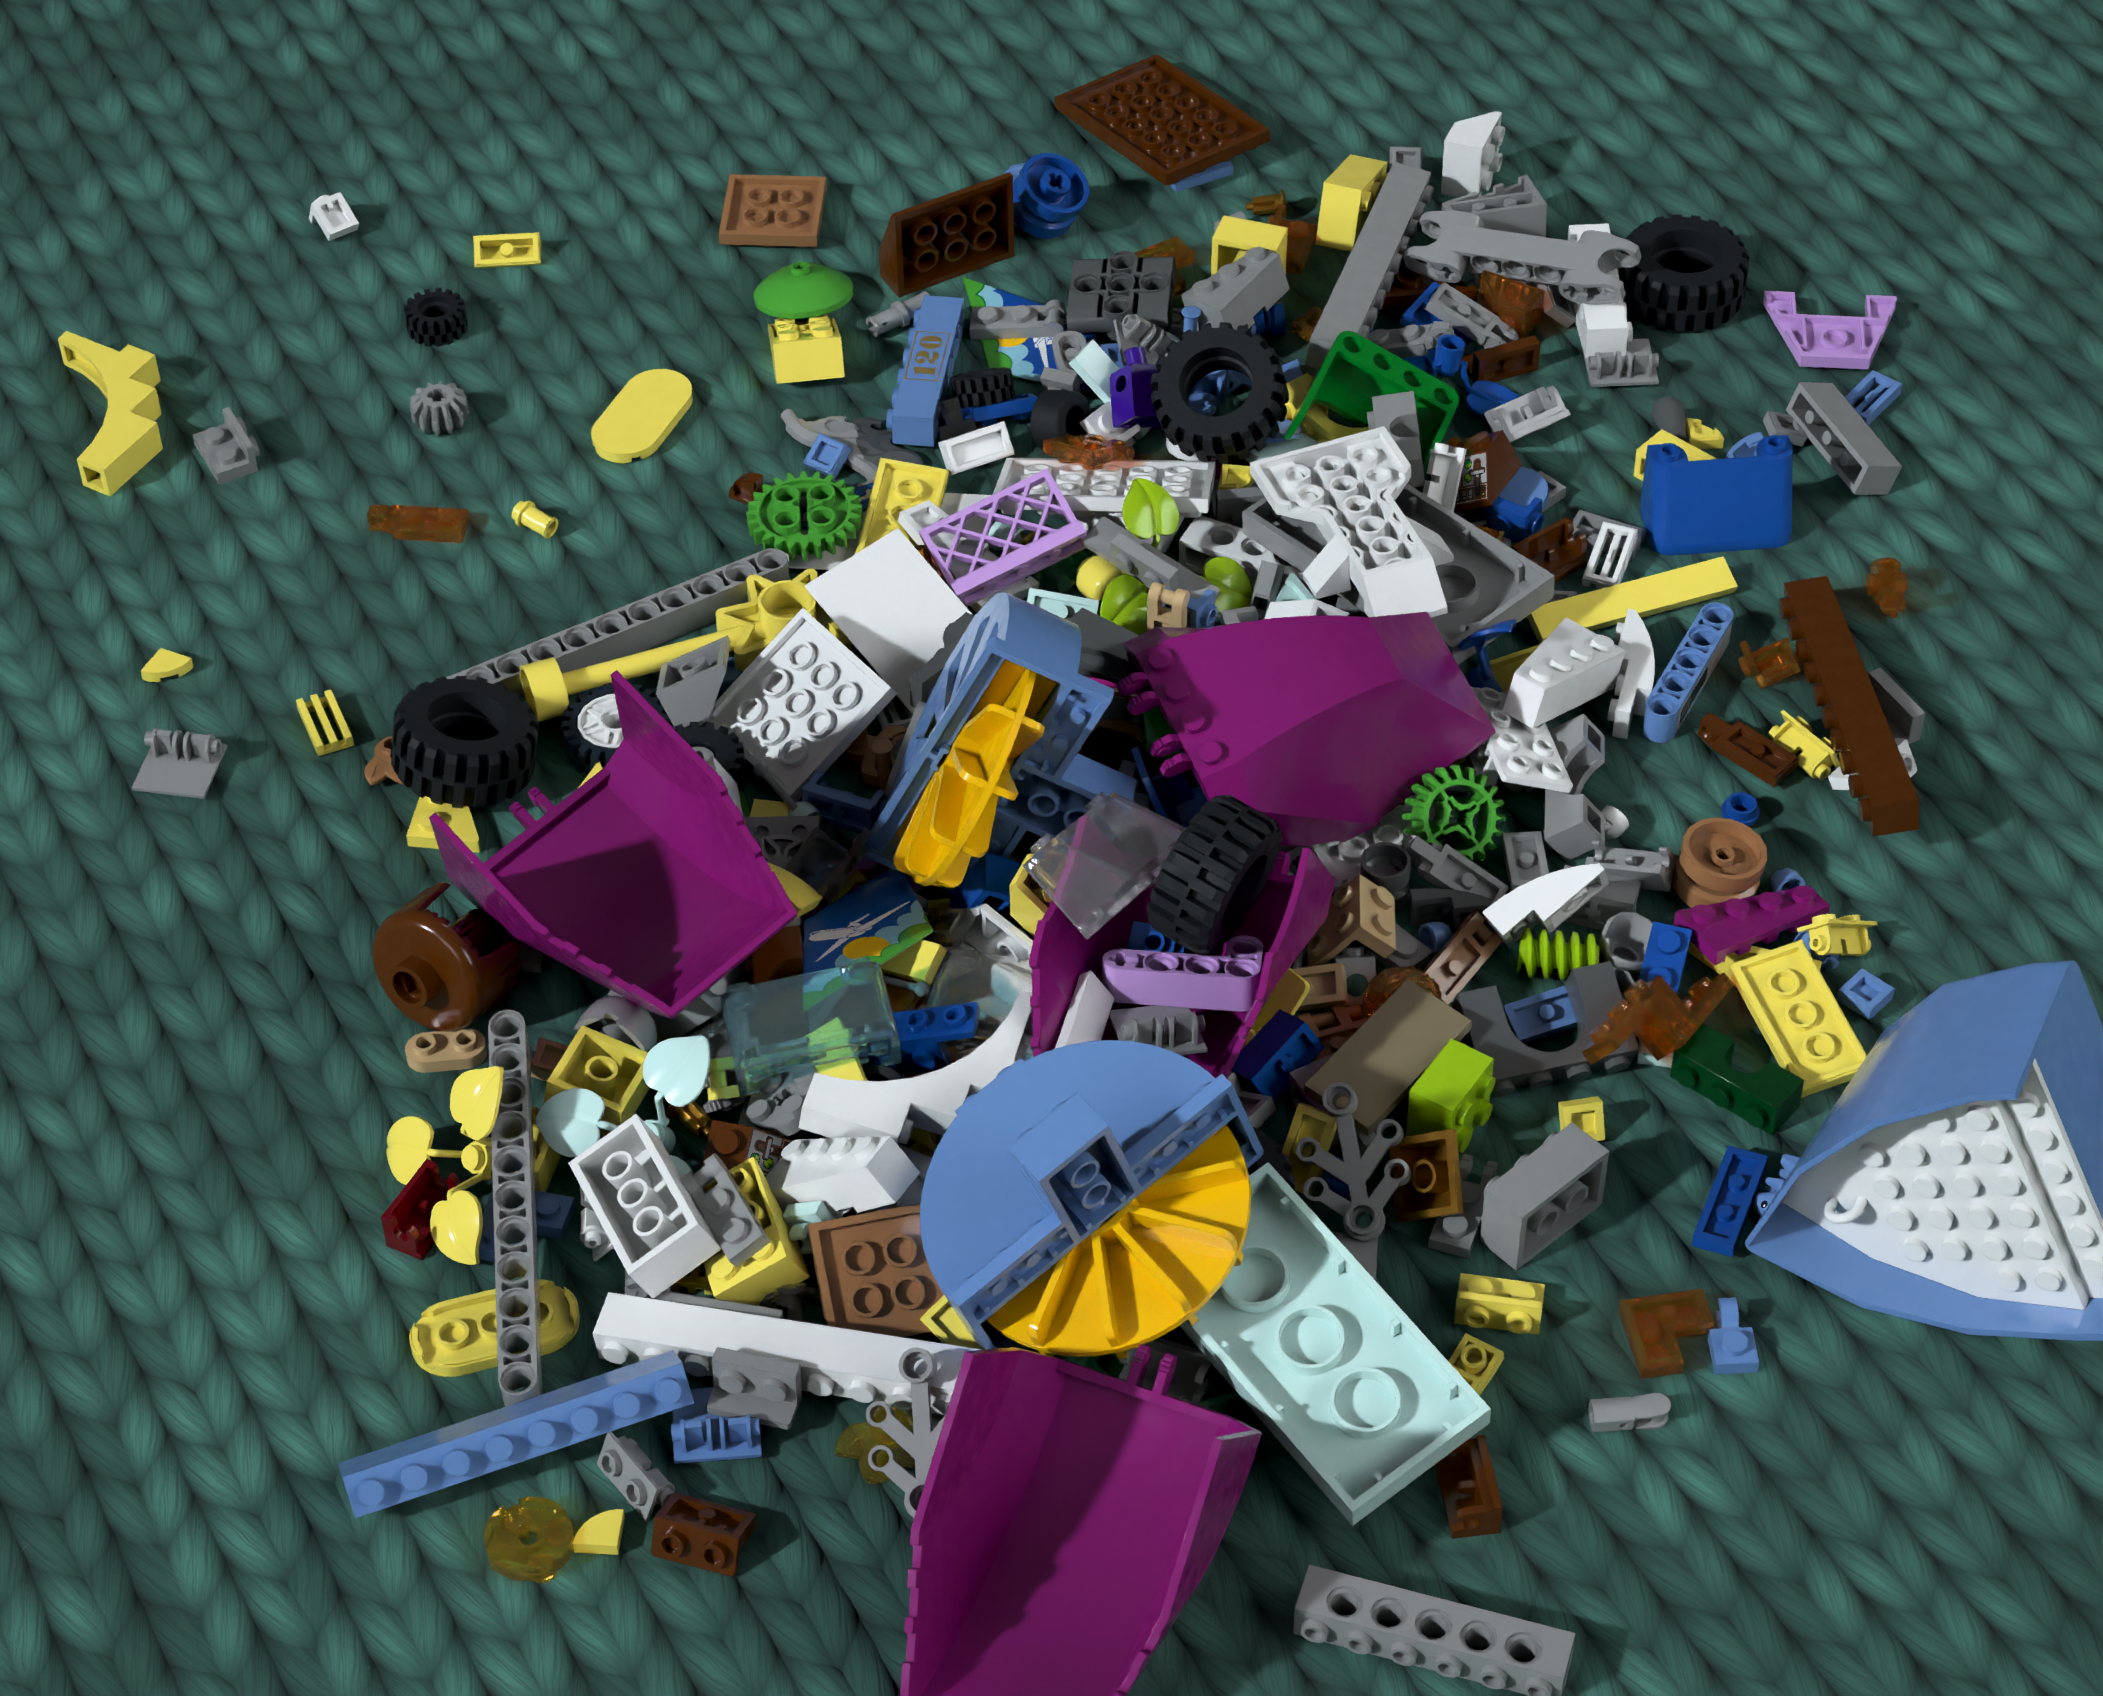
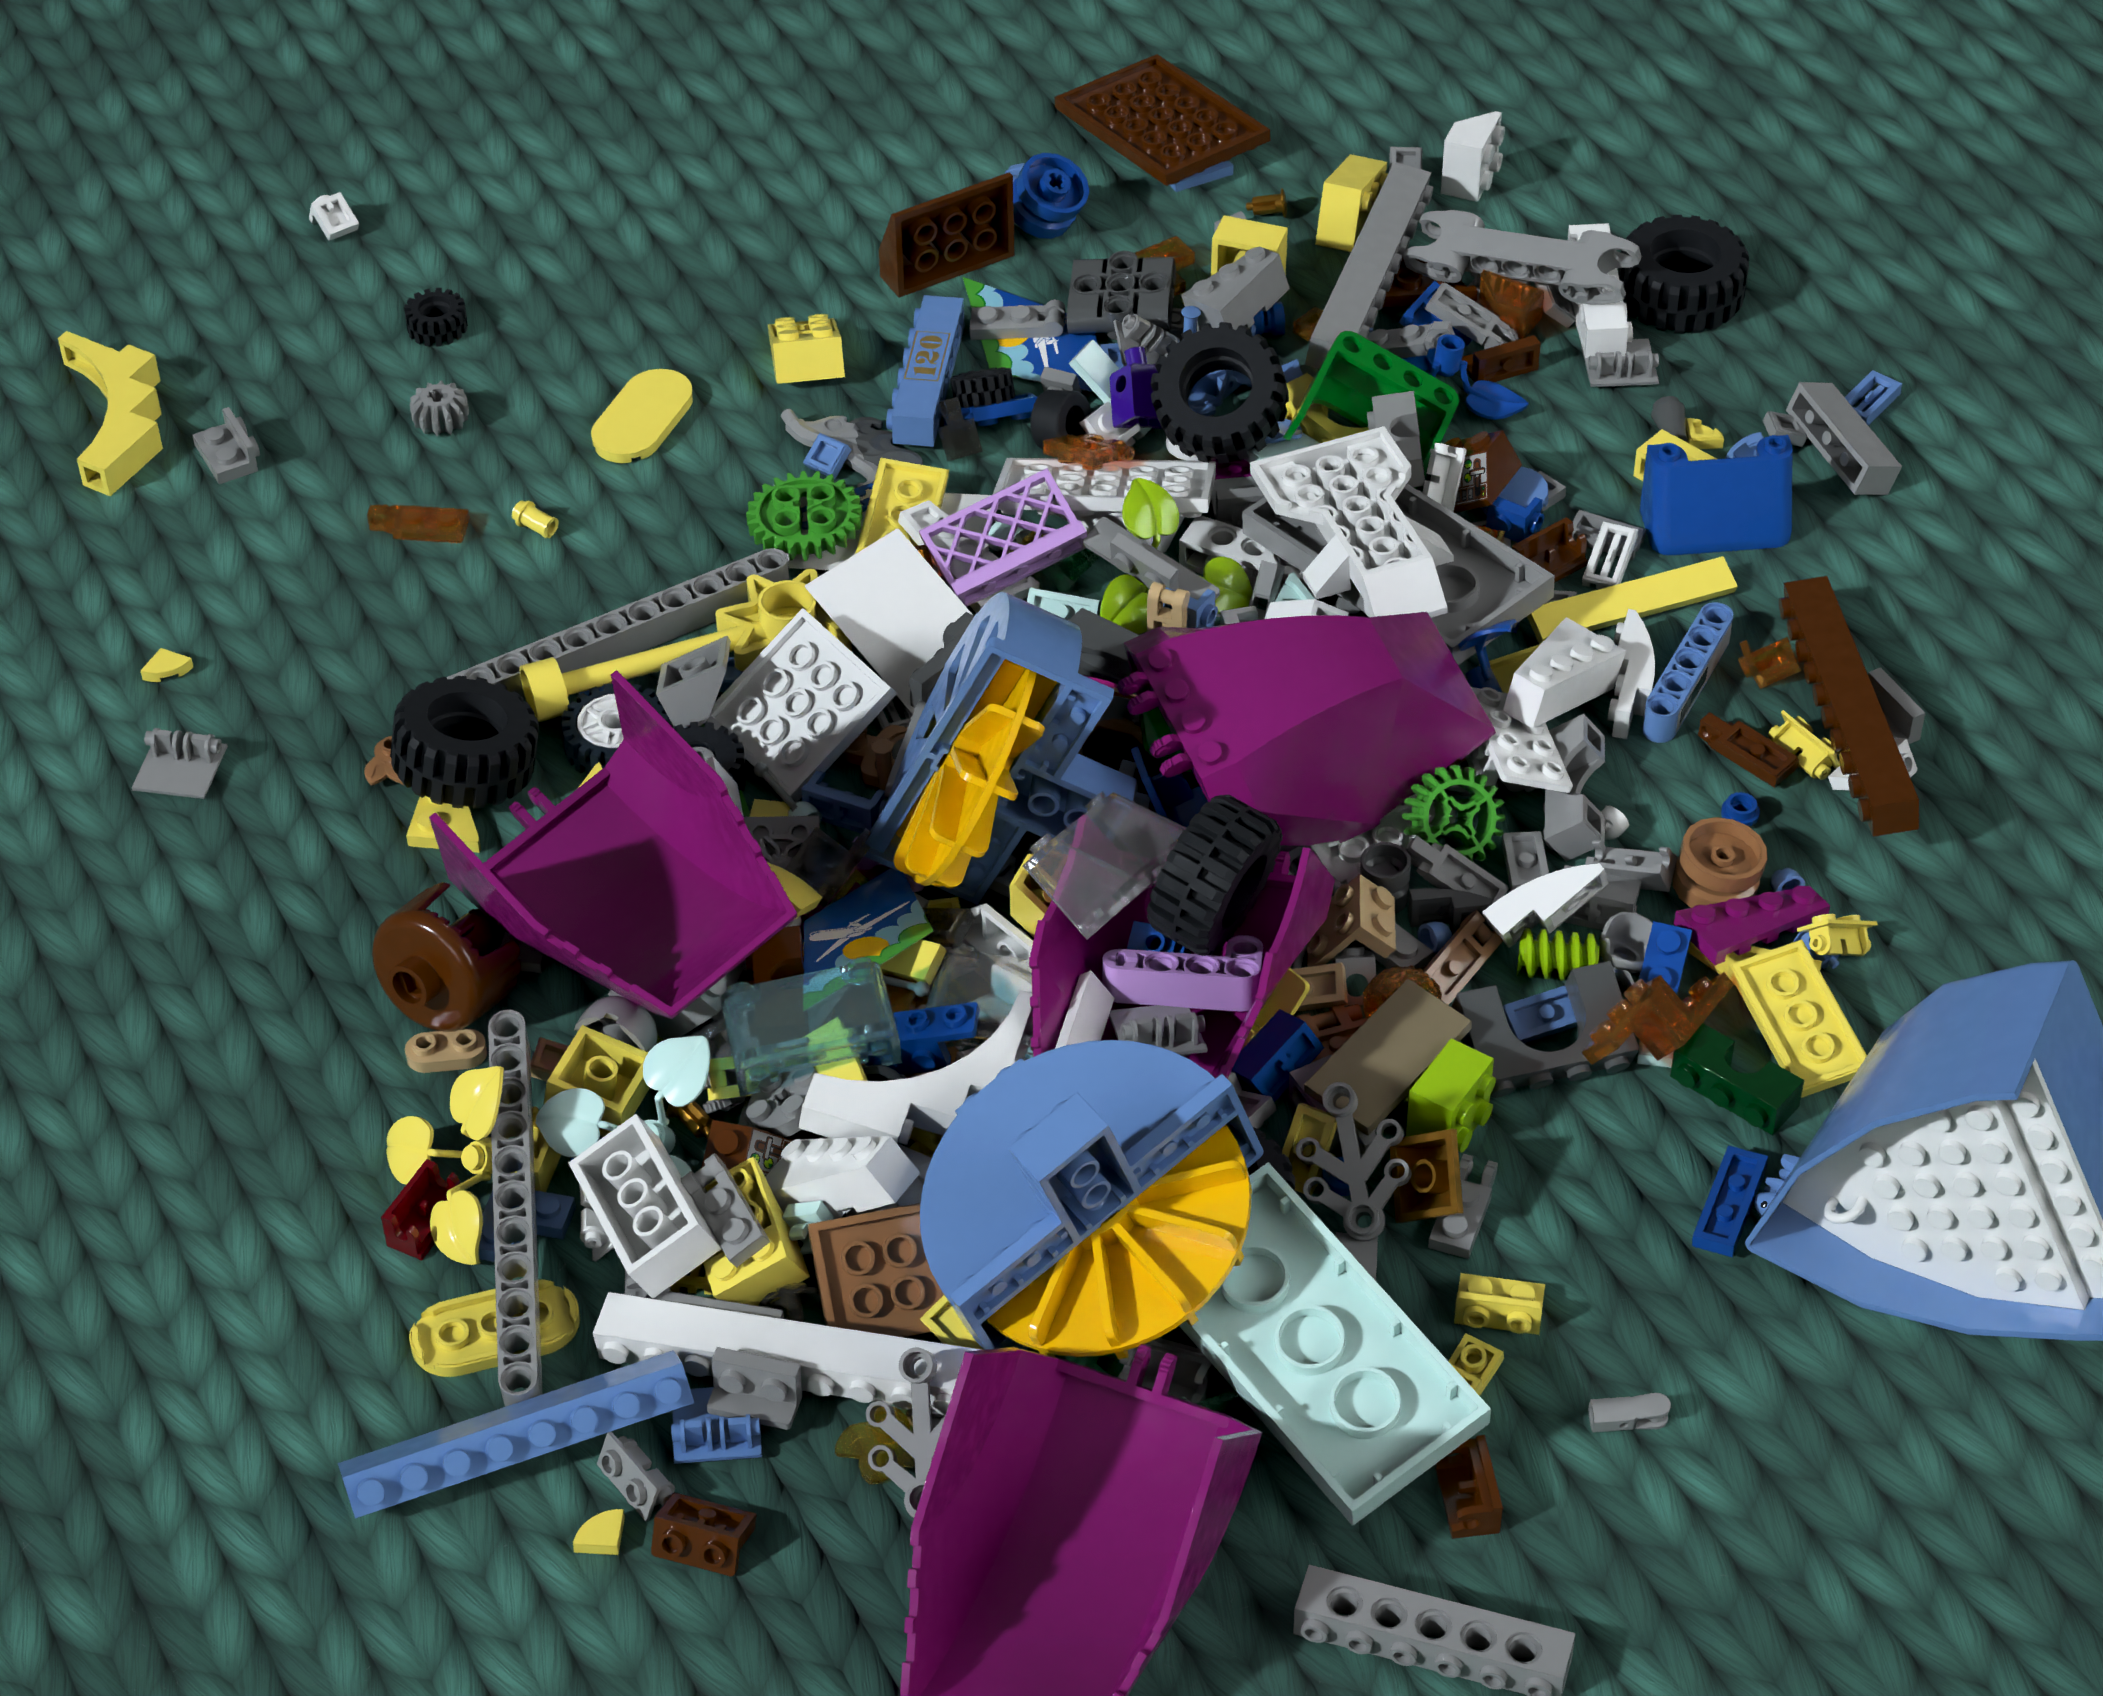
(318, 704): light yellow tile -> none
(507, 250): light yellow slope -> none
(532, 1561): clear yellow plate -> none
(745, 487): reddish brown tile -> none
(772, 210): medium nougat plate -> none
(803, 291): bright green dish -> none
(897, 315): light grey pin -> none
(976, 448): white tile -> none
(986, 883): blue brick -> none
(1065, 347): light grey plate -> none
(1095, 575): light yellow head -> none
(1235, 477): light yellow tile -> none
(1299, 239): clear orange bracket -> none
(1508, 209): light grey wedge -> none
(1527, 413): light grey hinge -> none
(1543, 1195): light grey brick -> none
(1584, 1113): light yellow tile -> none
(1656, 1322): clear orange plate -> none
(1732, 1346): medium blue plate -> none
(1829, 339): lavender wing -> none
(1865, 994): medium blue plate -> none
(1887, 585): clear orange piece -> none

